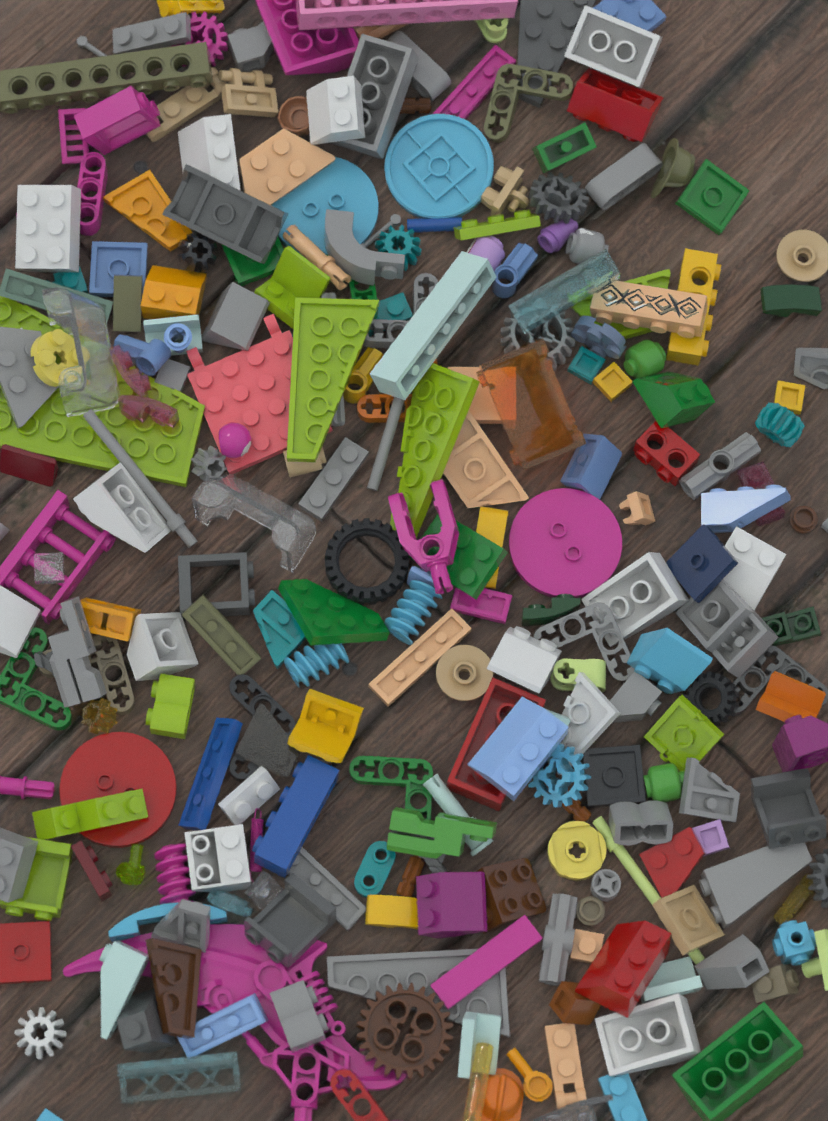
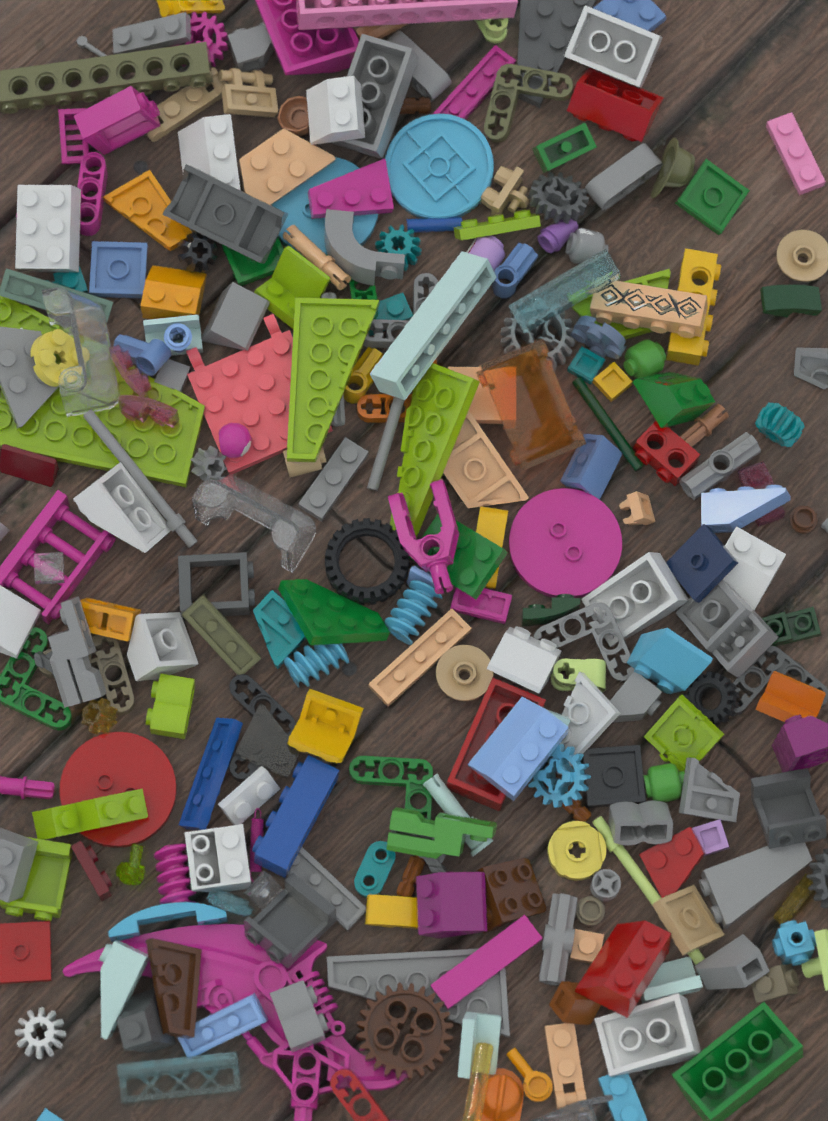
(127, 302): olive tile -> none
(185, 925): light grey wing -> none
(360, 191): none -> dark pink wing
(395, 220): light grey hinge -> none
(608, 424): none -> dark green bar
(704, 425): none -> nougat axle
(790, 396): yellow plate -> none
(795, 153): none -> bright pink plate

